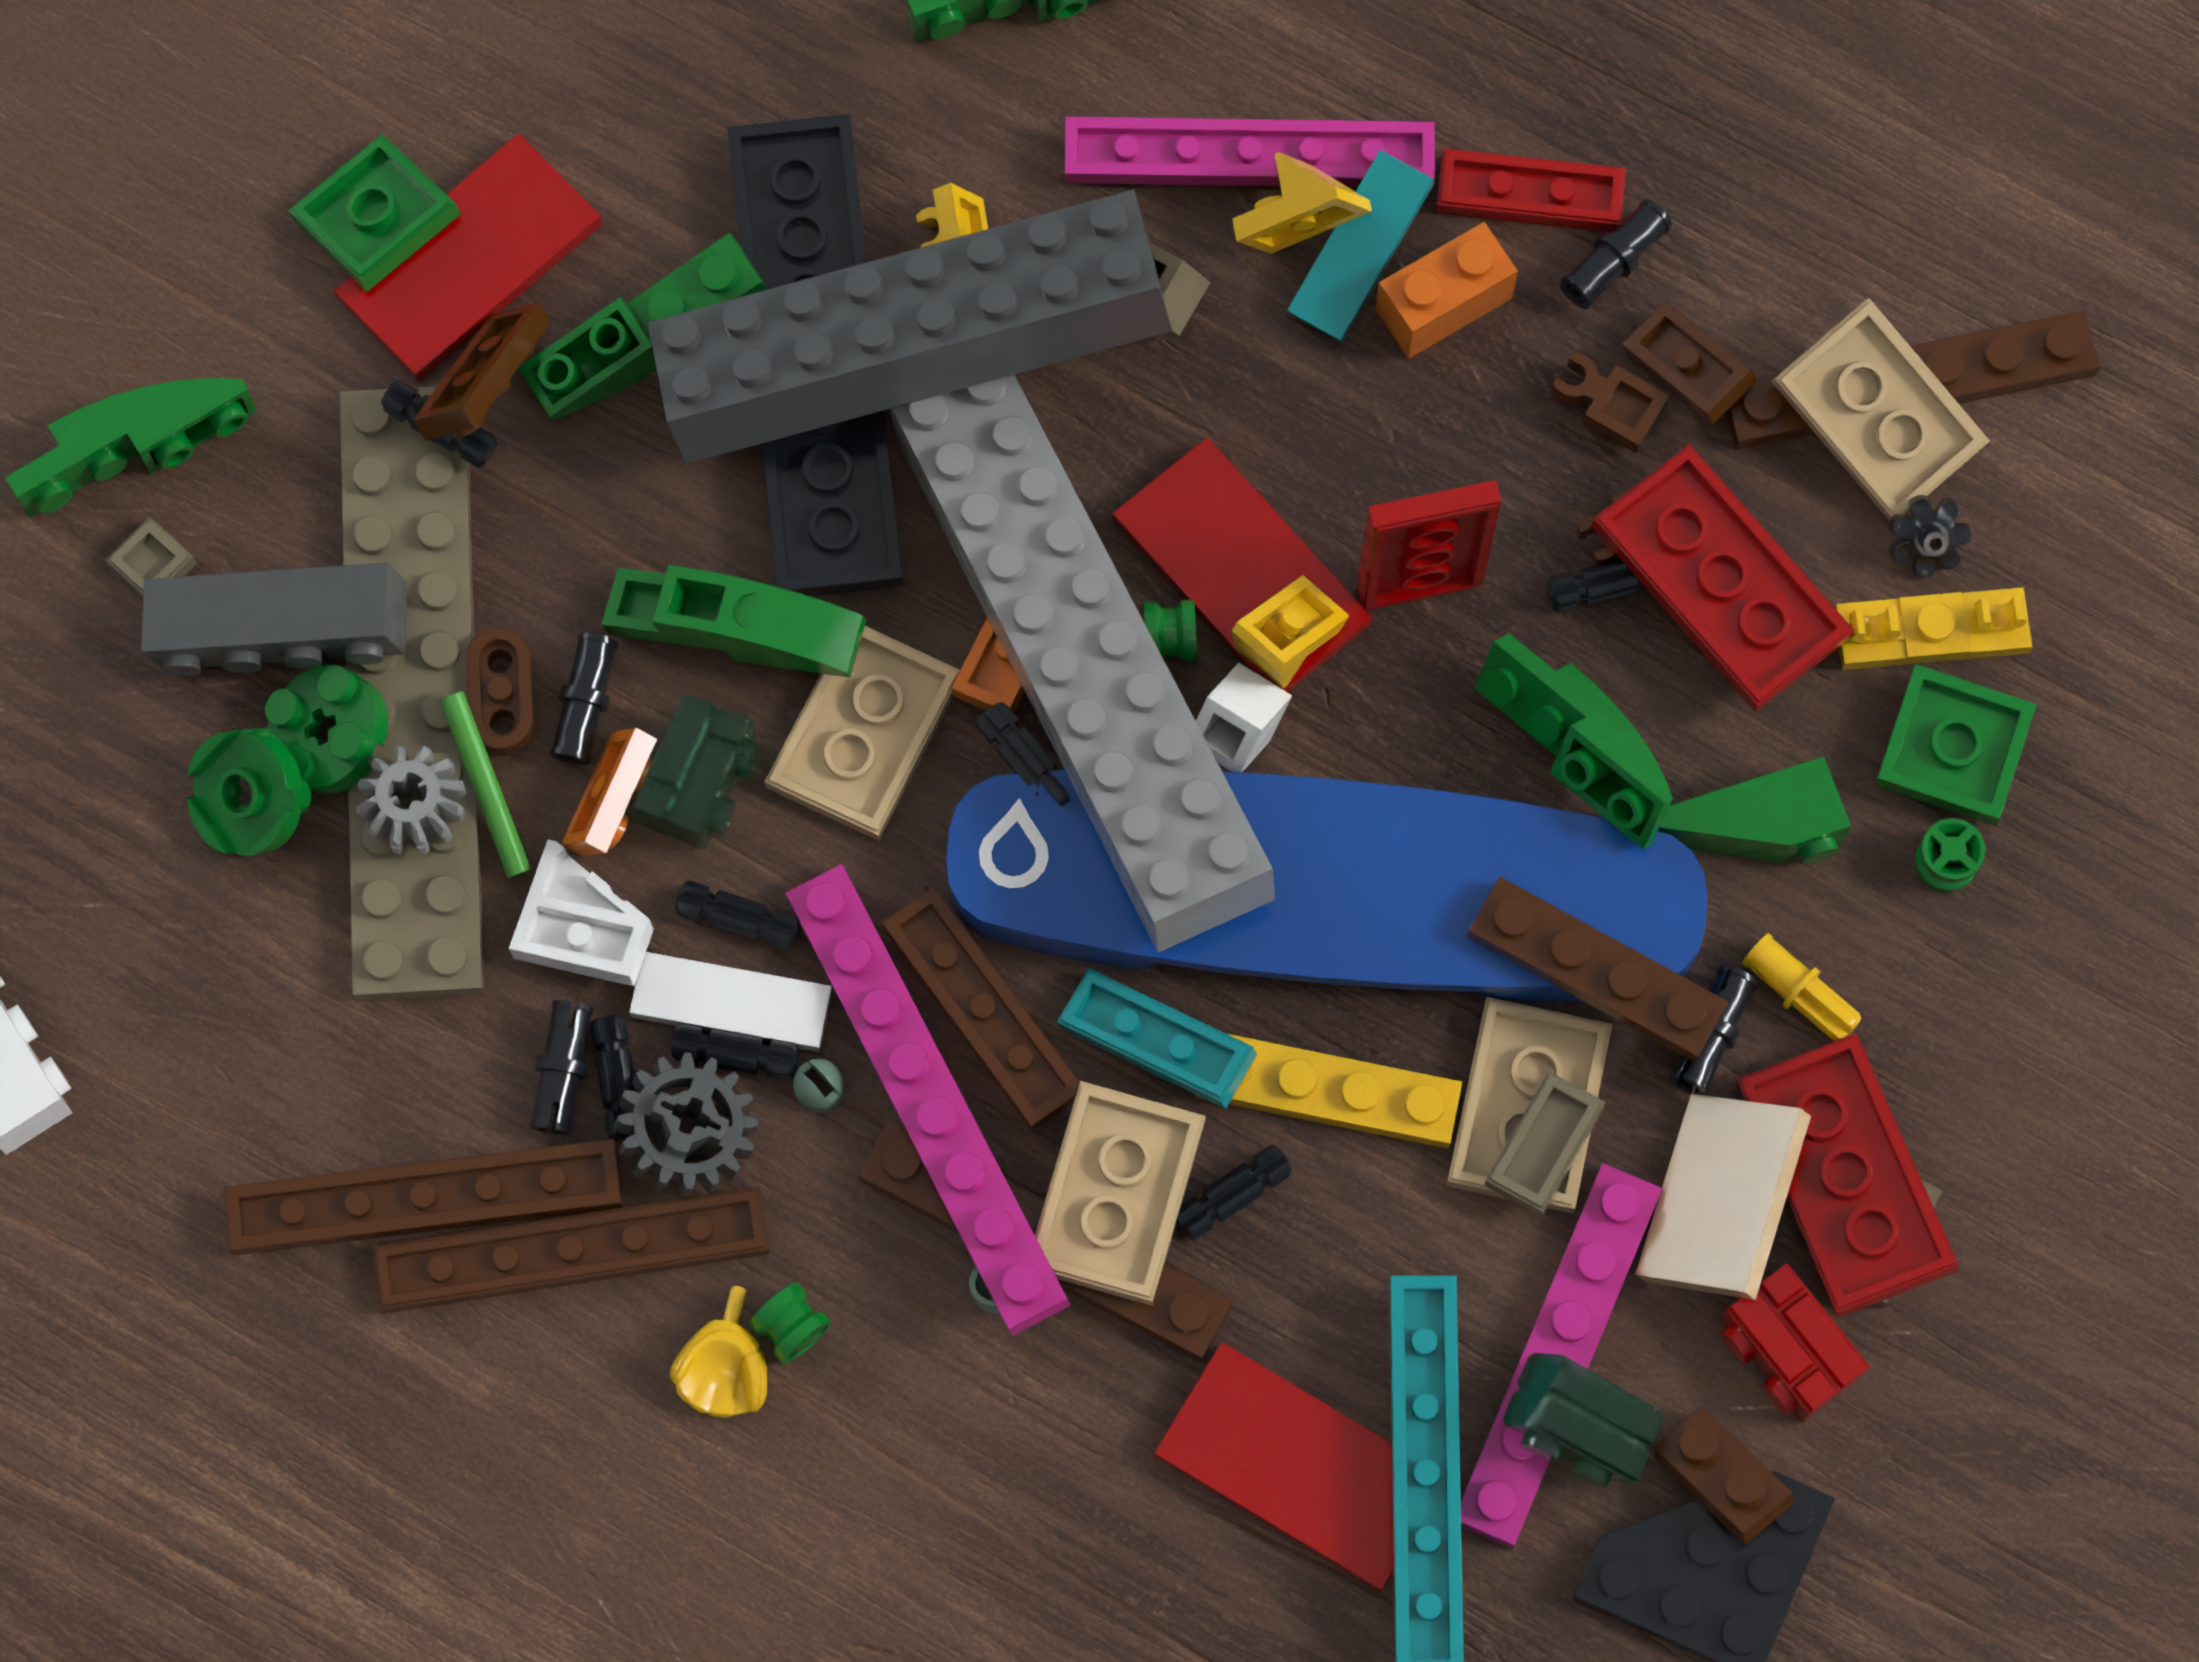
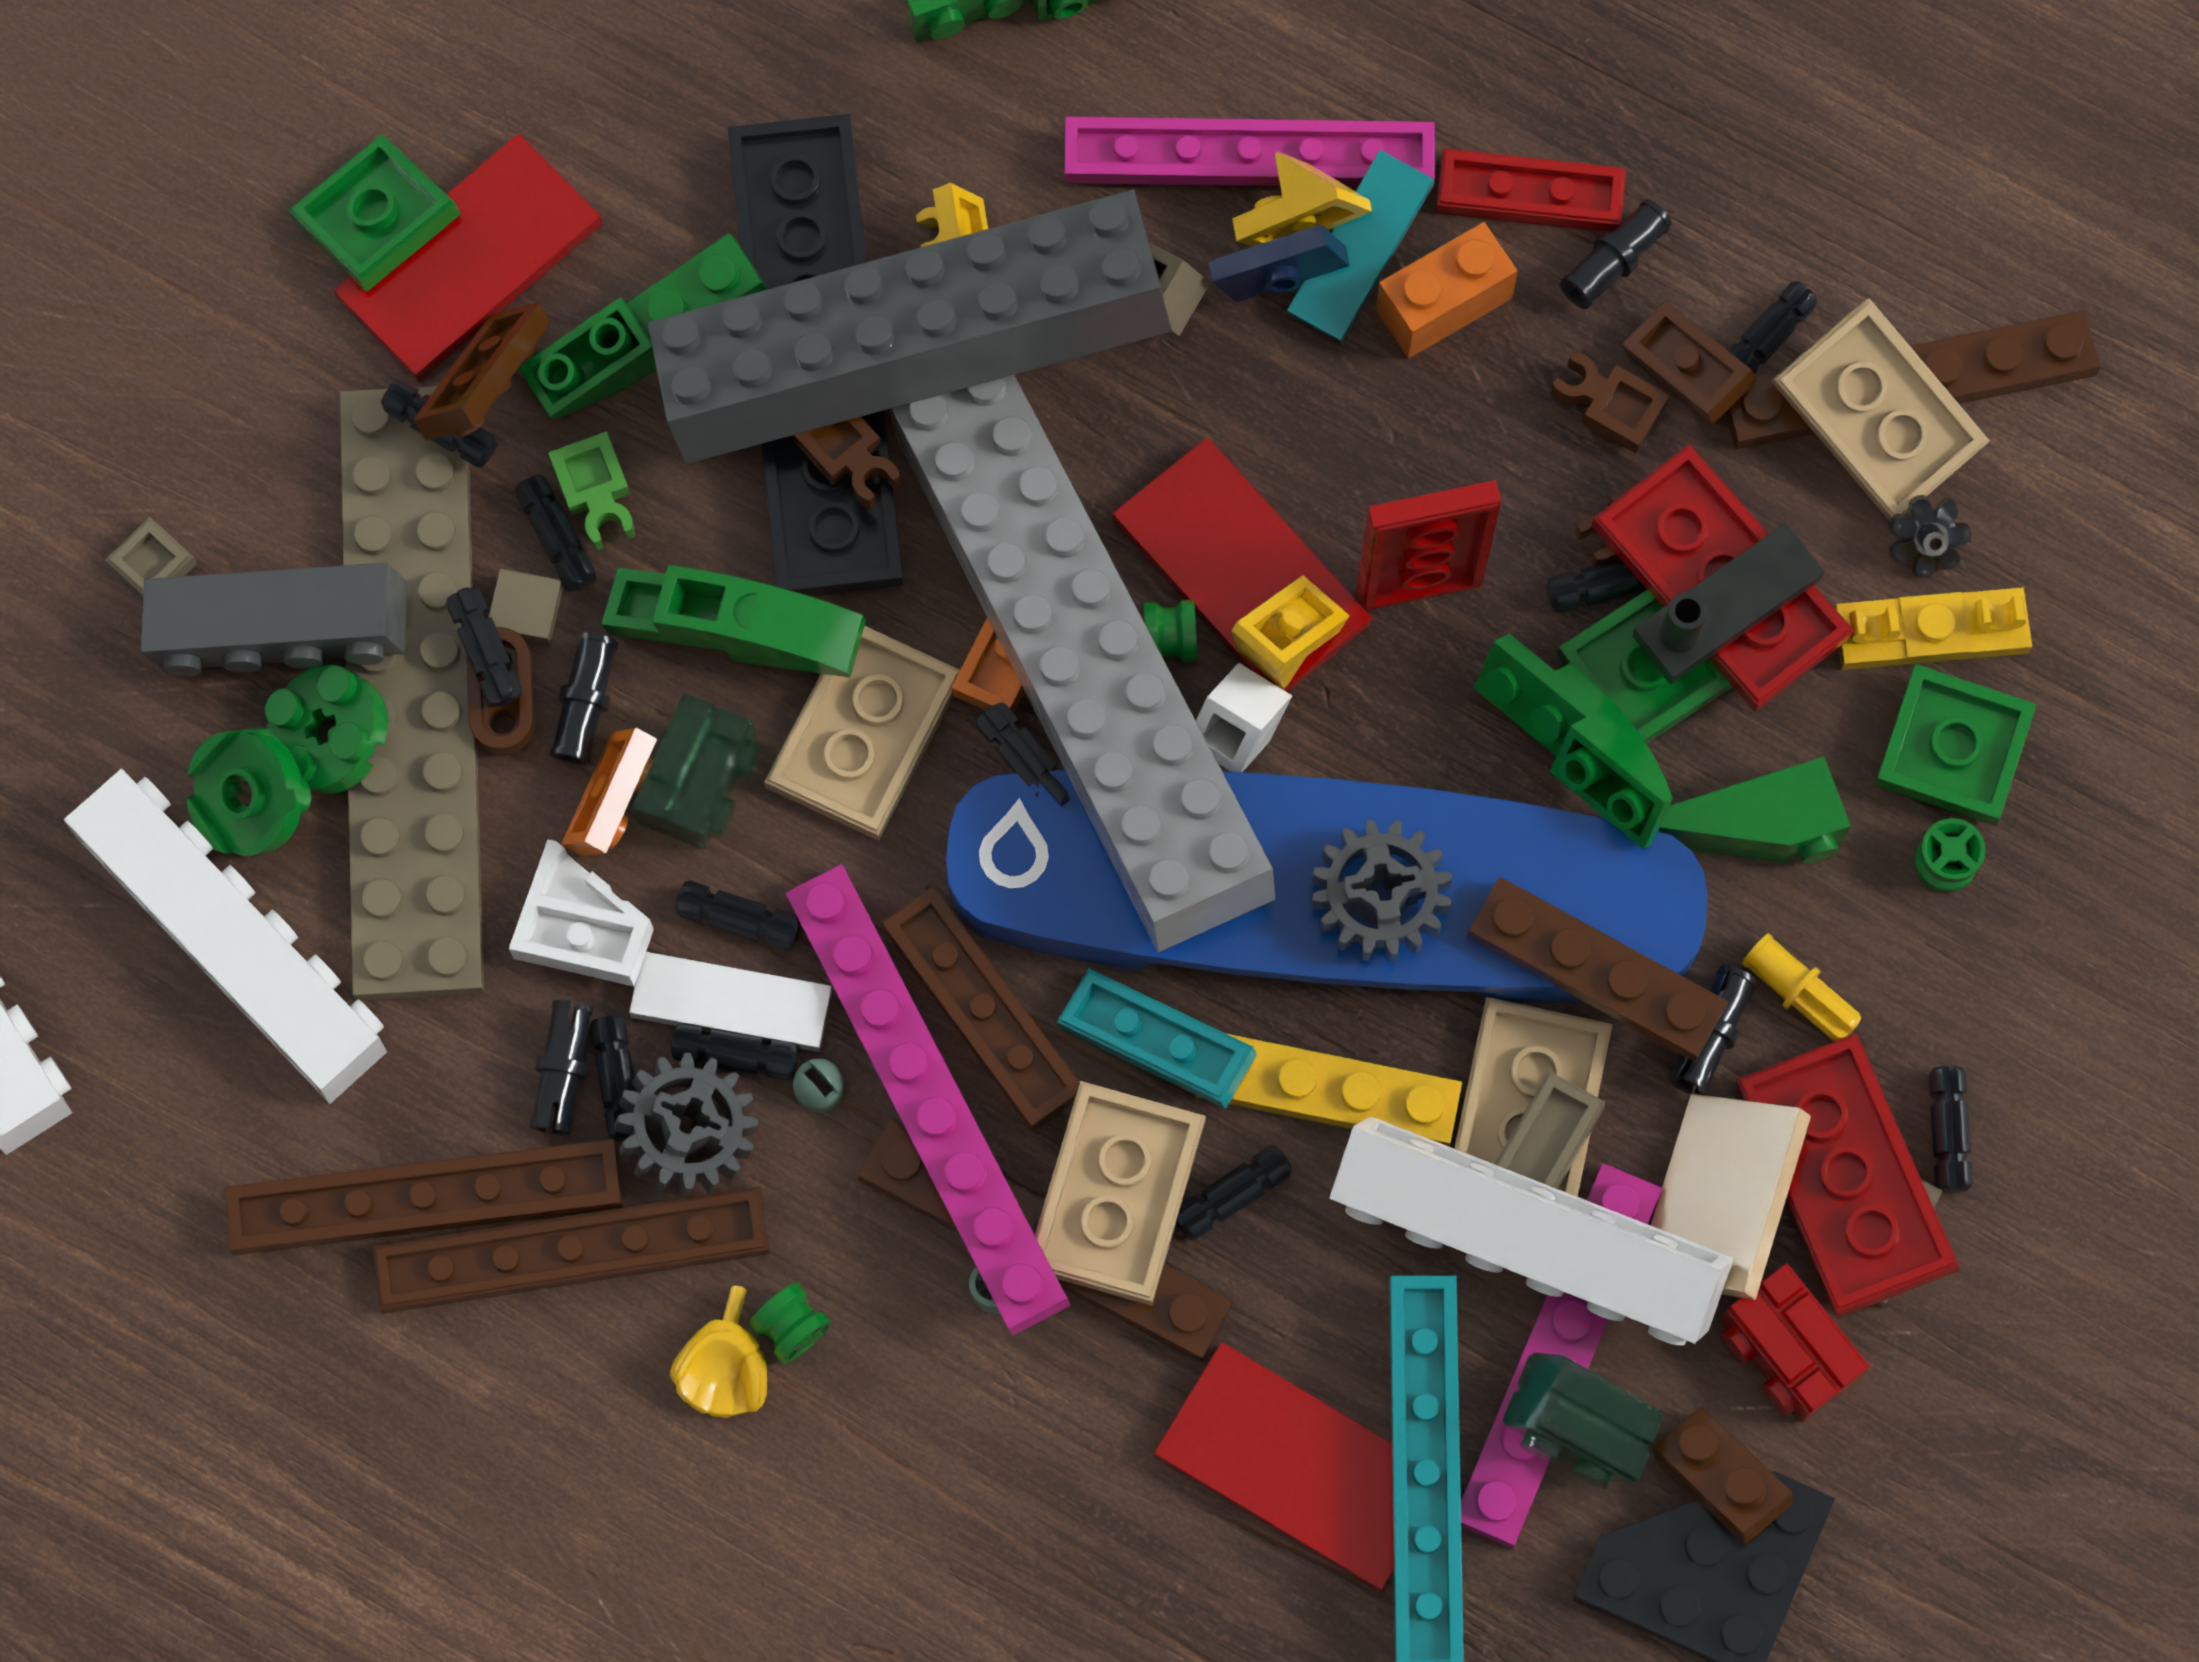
(153, 421): green slope -> none
(226, 935): none -> white brick
(401, 782): light grey gear -> none
(483, 647): none -> black axle
(485, 784): bright green bar -> none
(526, 604): none -> dark tan tile
(555, 532): none -> black axle
(591, 482): none -> bright green plate
(848, 450): none -> reddish brown plate
(1279, 264): none -> dark blue plate
(1356, 896): none -> dark grey gear
(1531, 1231): none -> white brick
(1630, 678): none -> green plate
(1728, 603): none -> pearl dark grey piece
(1774, 325): none -> black axle
(1950, 1129): none -> black axle

